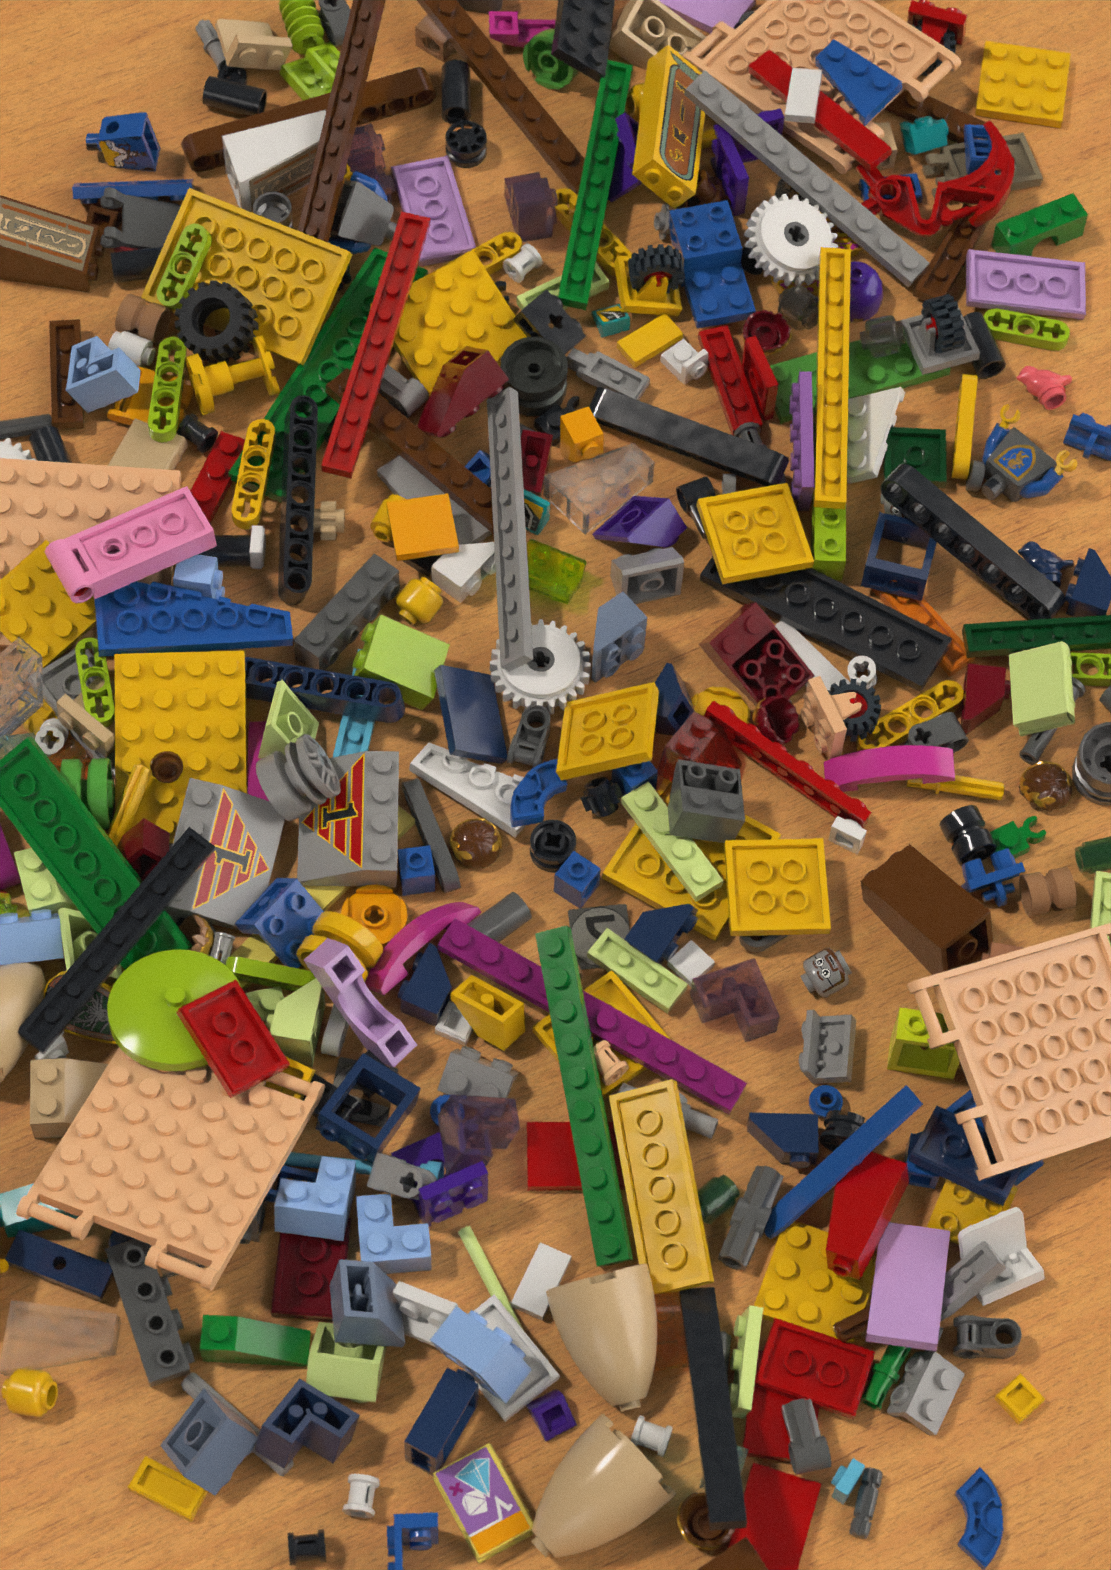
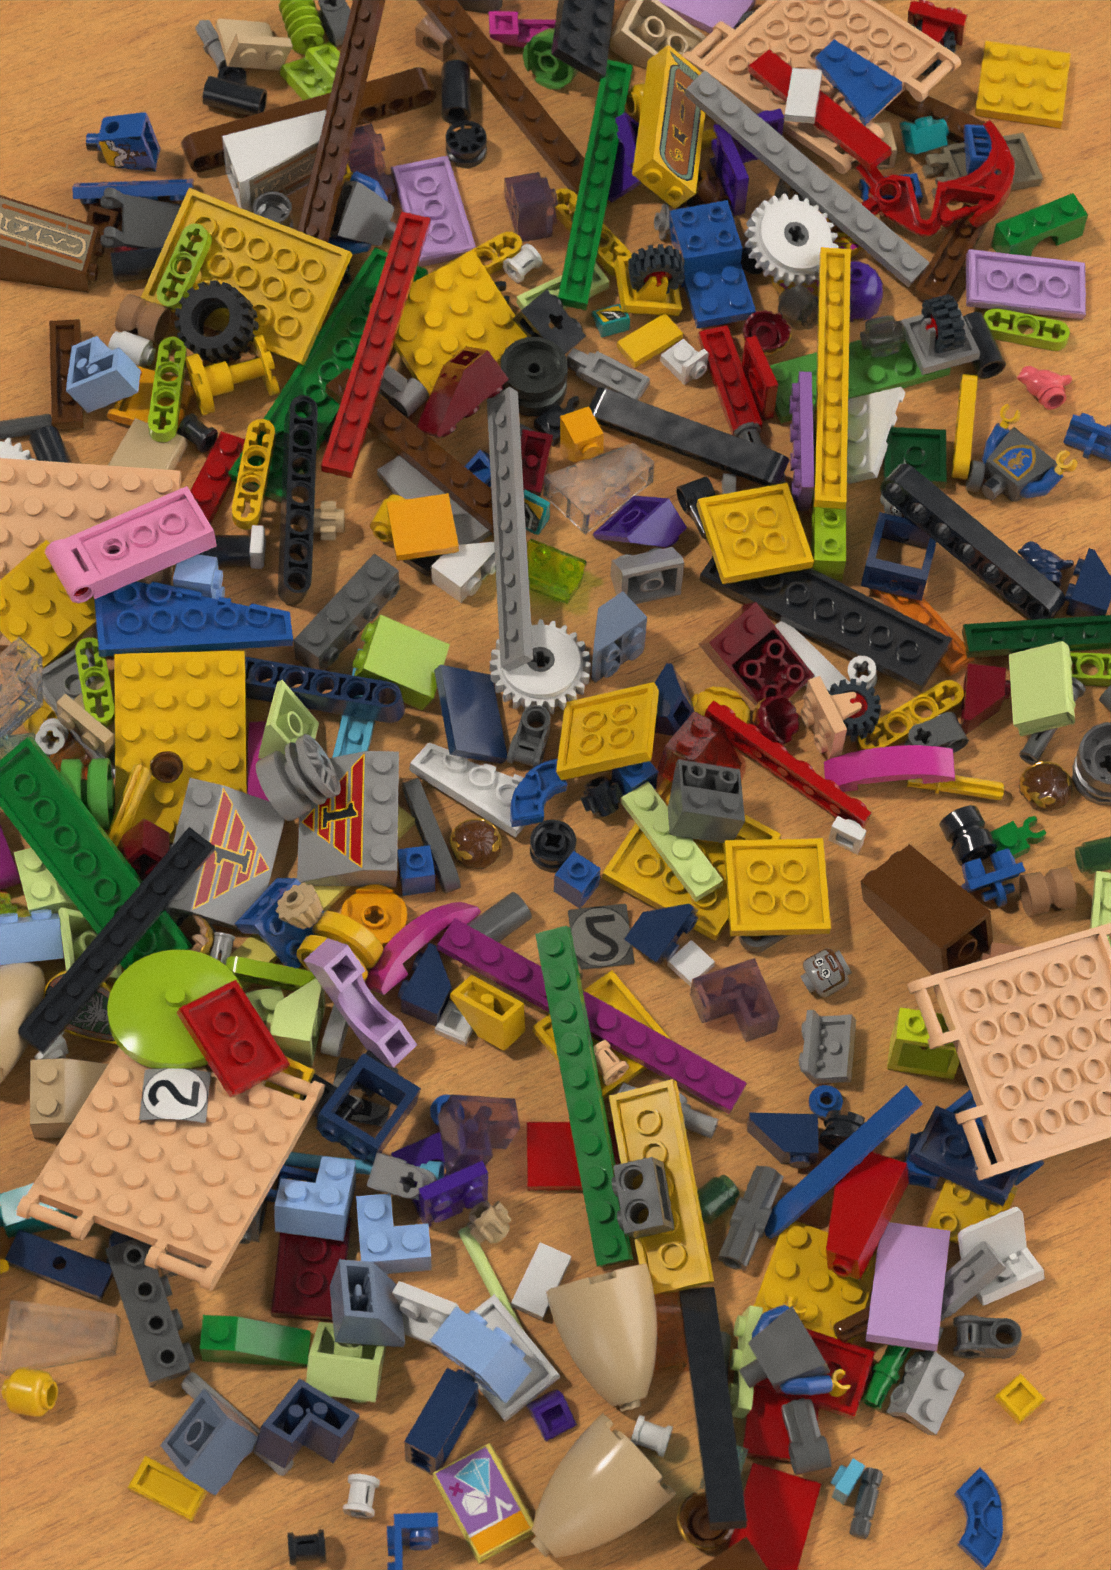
(175, 1094): none -> sticker
(300, 906): none -> tan piece
(419, 601): yellow head -> none
(475, 1076): light grey bracket -> none
(489, 1222): none -> tan gear
(637, 970): yellowish green plate -> none
(651, 1194): none -> dark grey brick
(789, 1355): none -> dark grey torso

